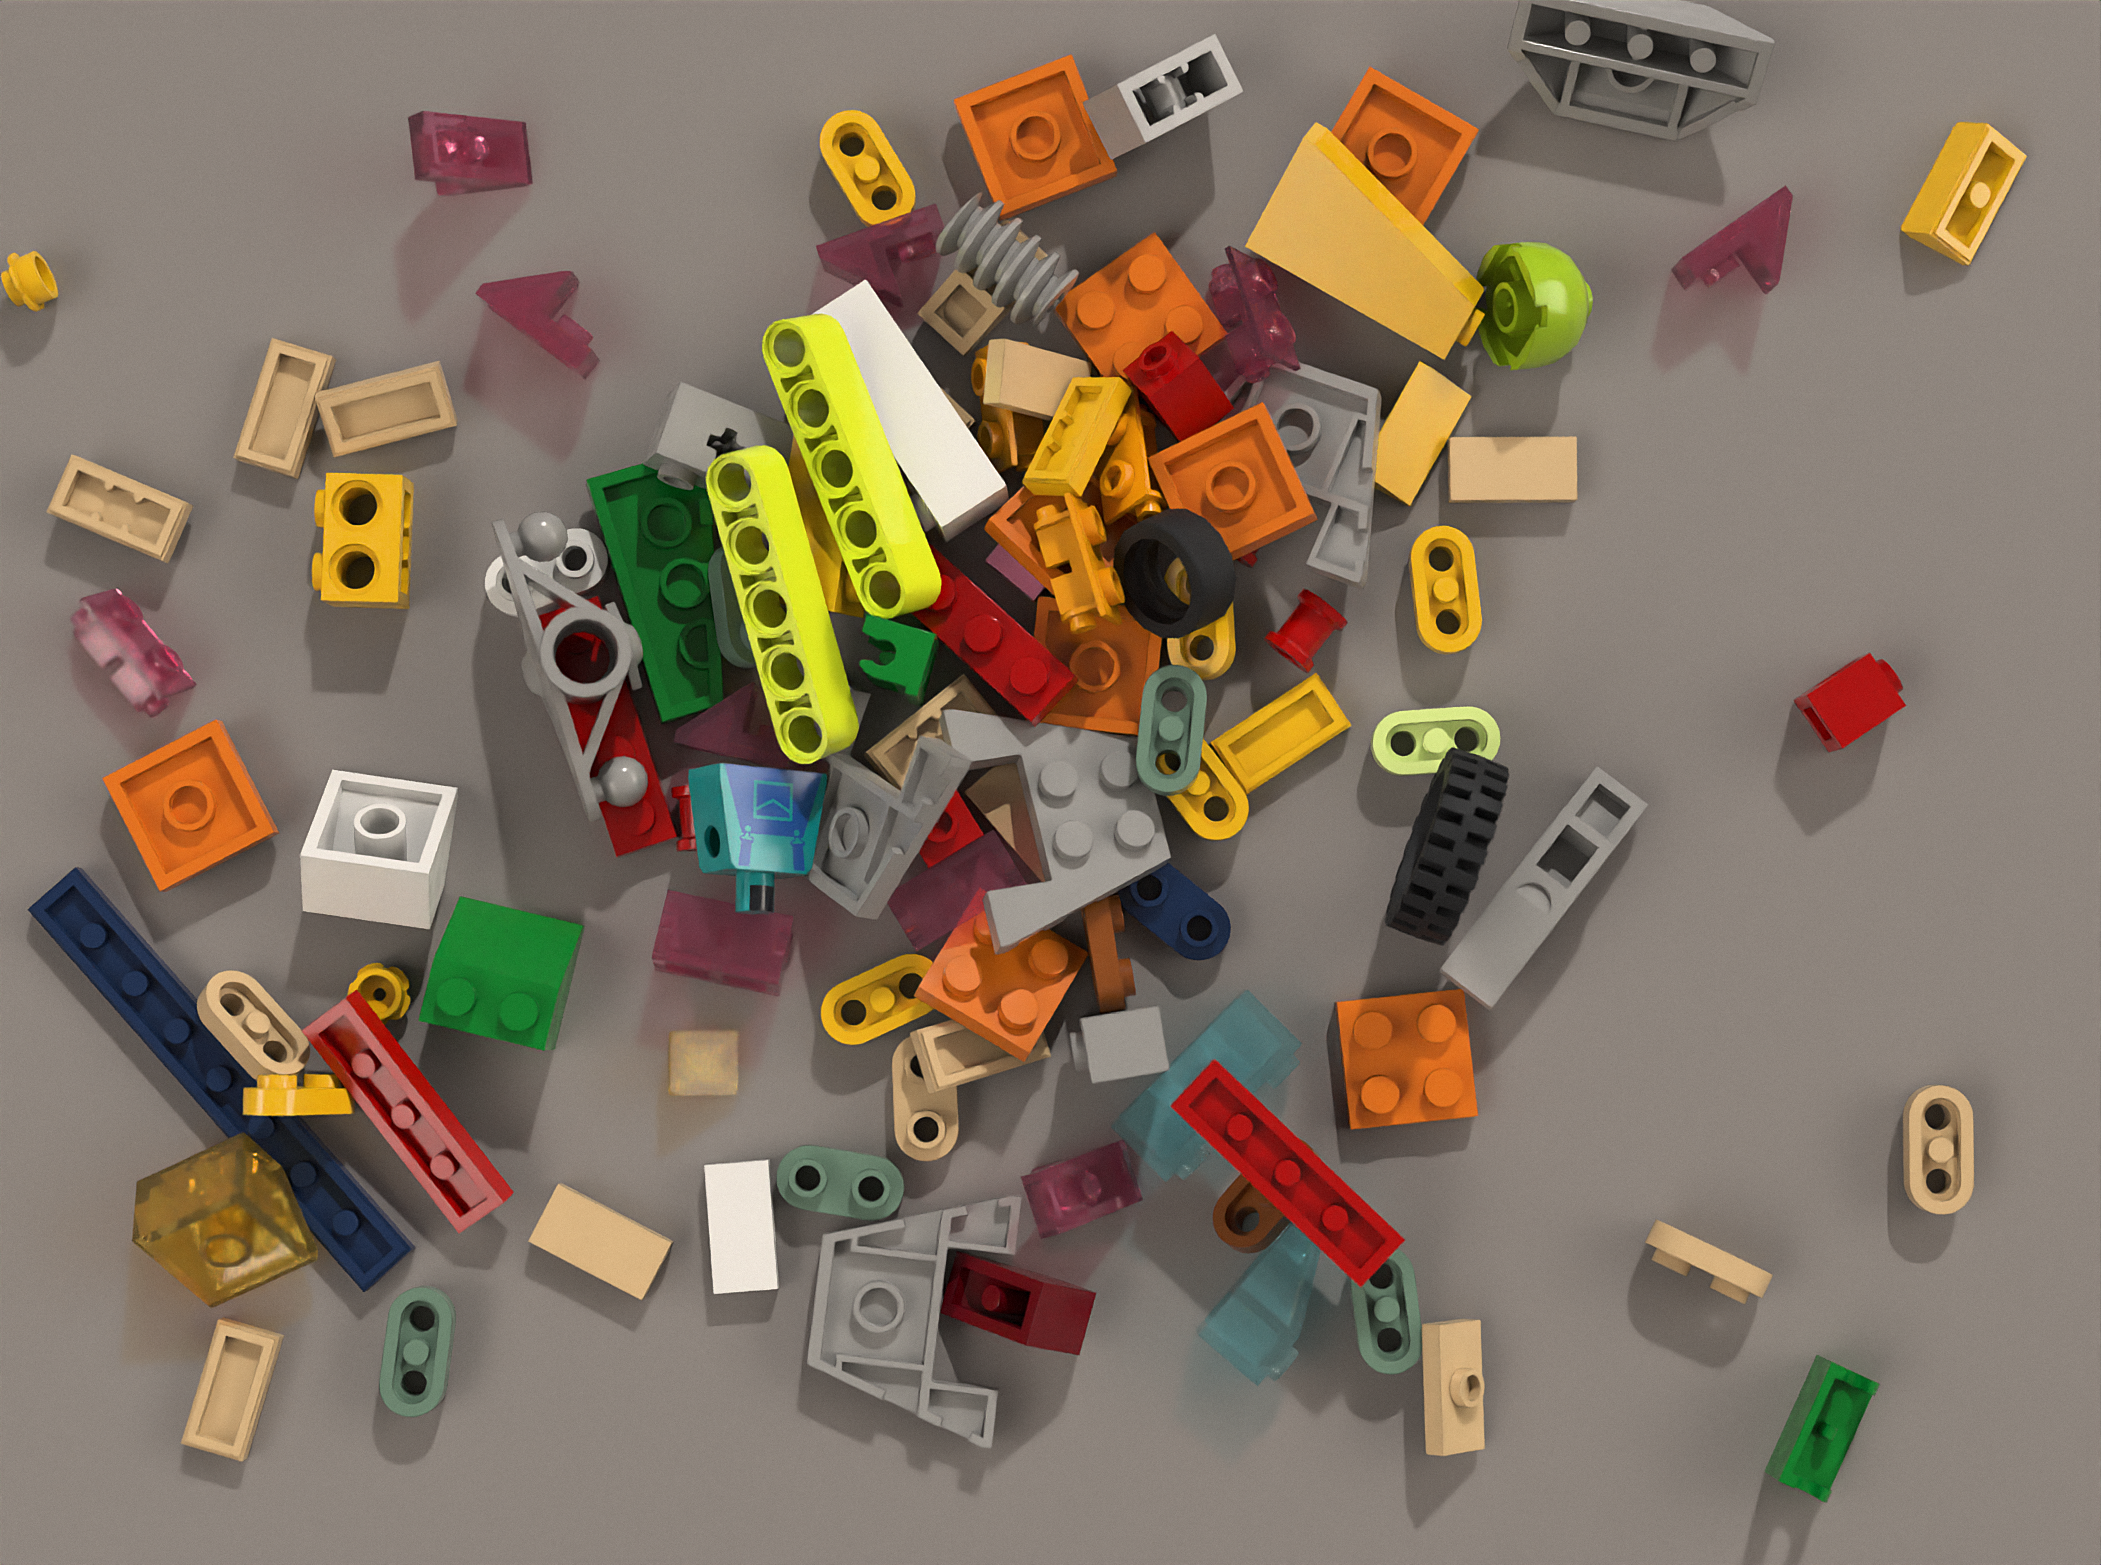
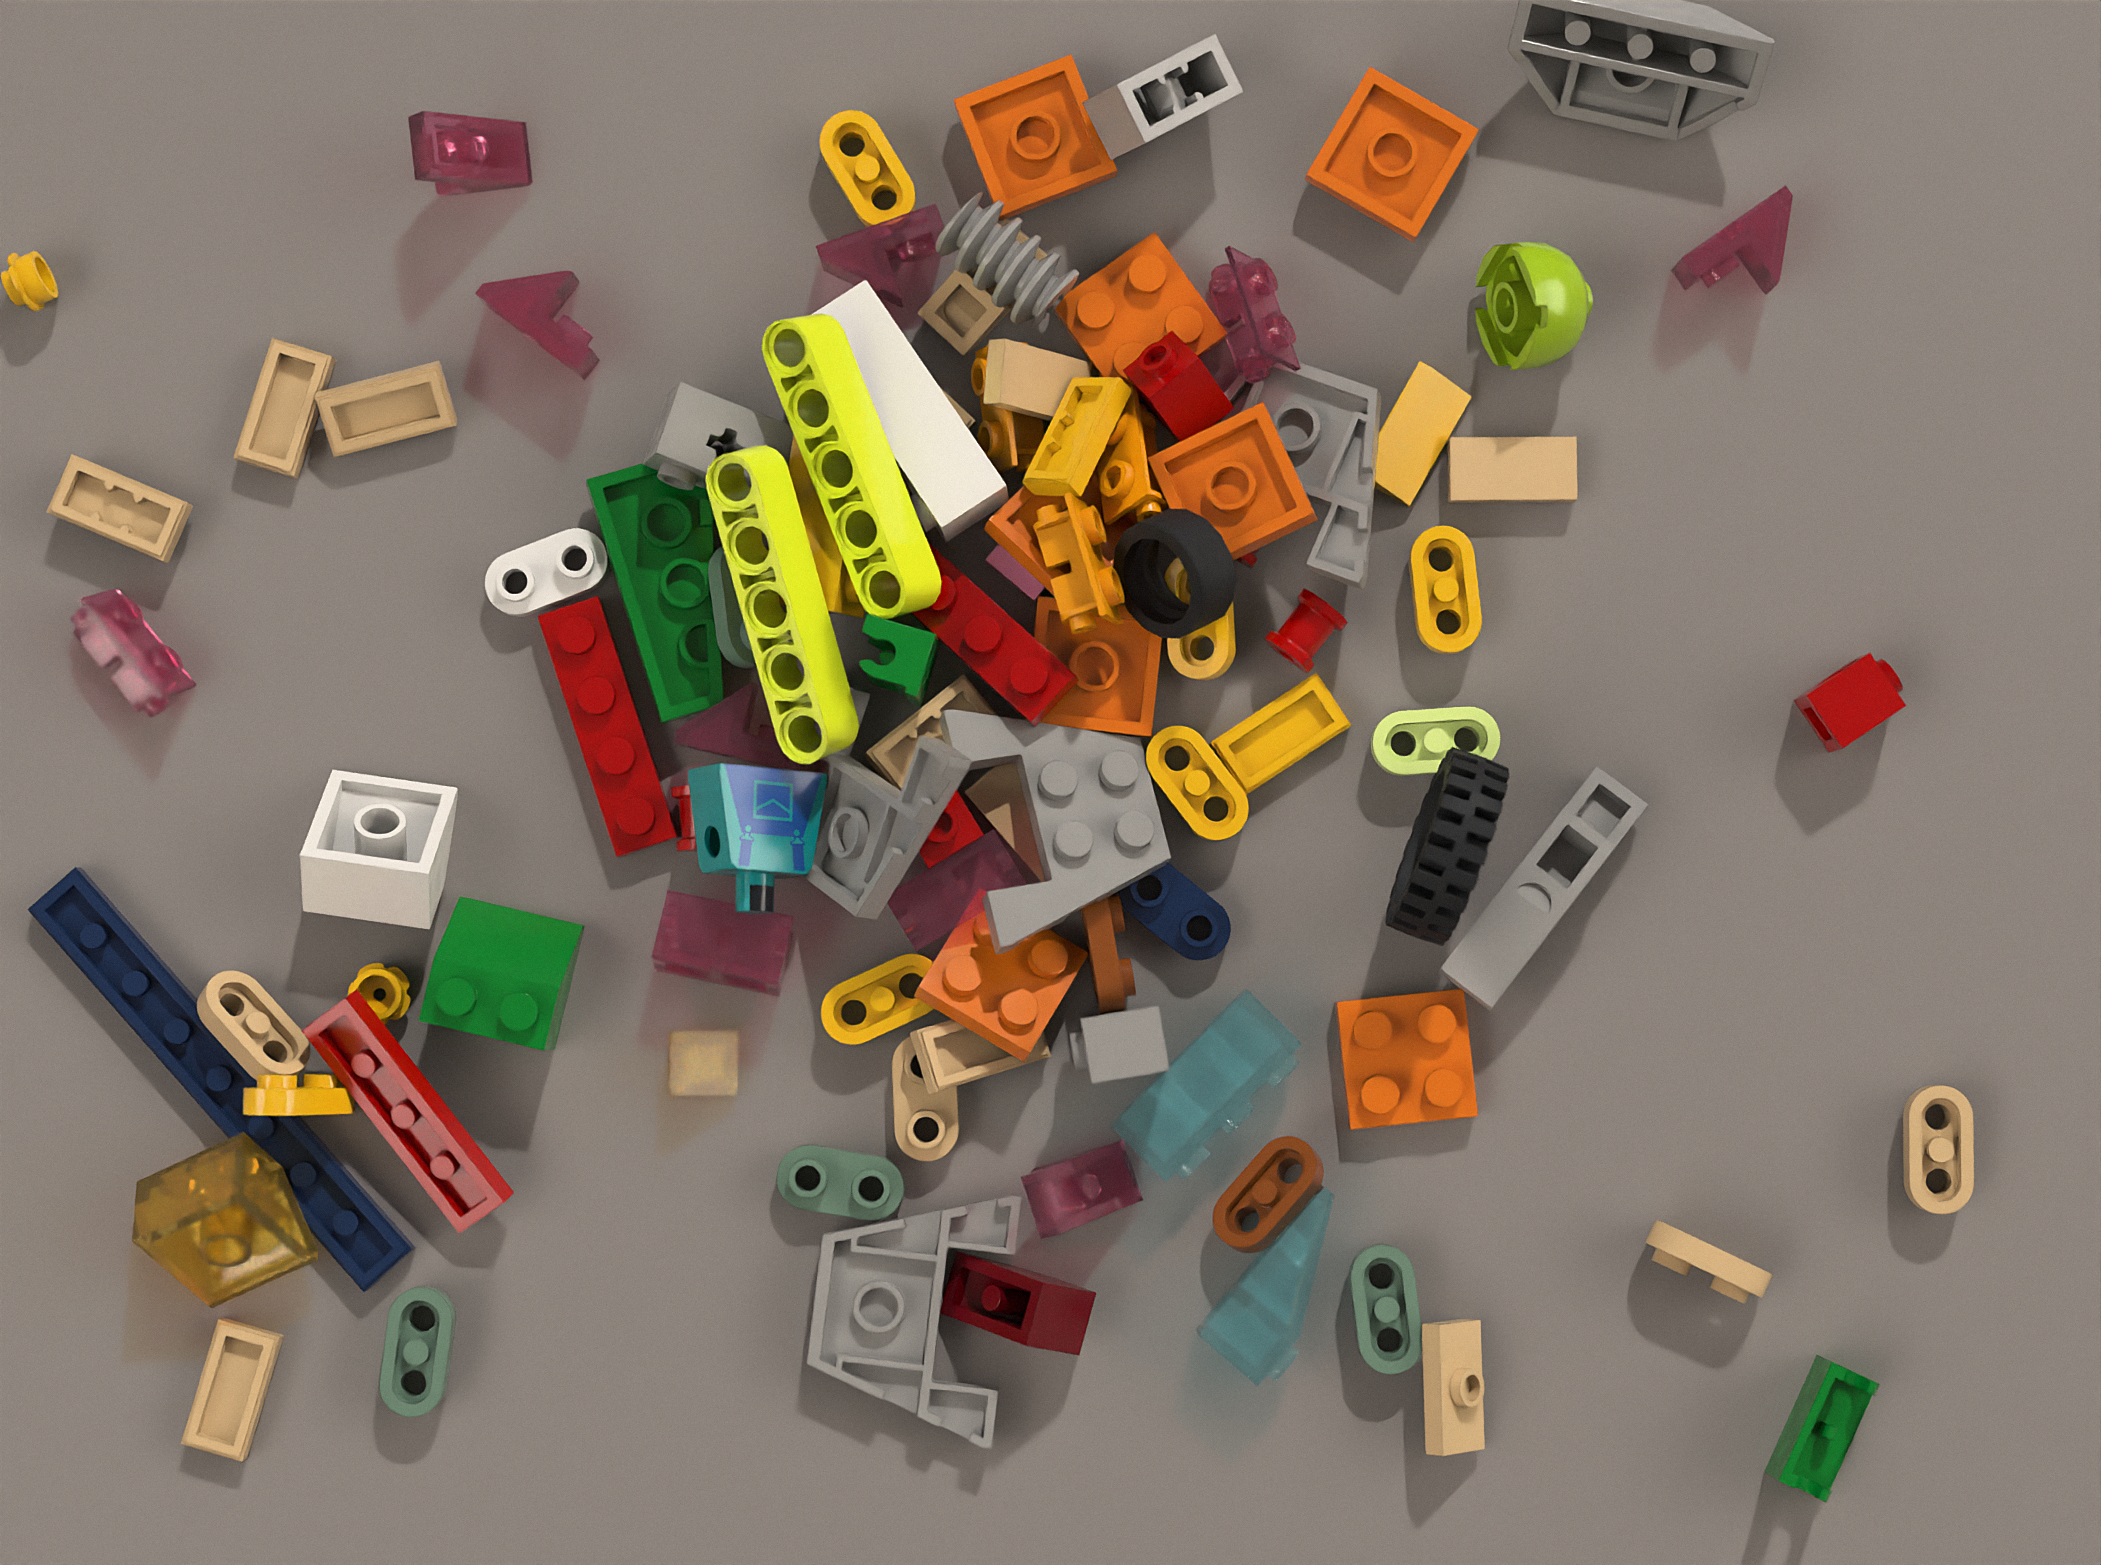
(190, 805): orange plate -> none
(383, 539): yellow brick -> none
(543, 538): light grey piece -> none
(600, 1241): tan tile -> none
(741, 1226): white tile -> none
(1171, 731): sand green plate -> none
(1287, 1172): red plate -> none
(1365, 248): yellow slope -> none
(1963, 191): yellow slope -> none

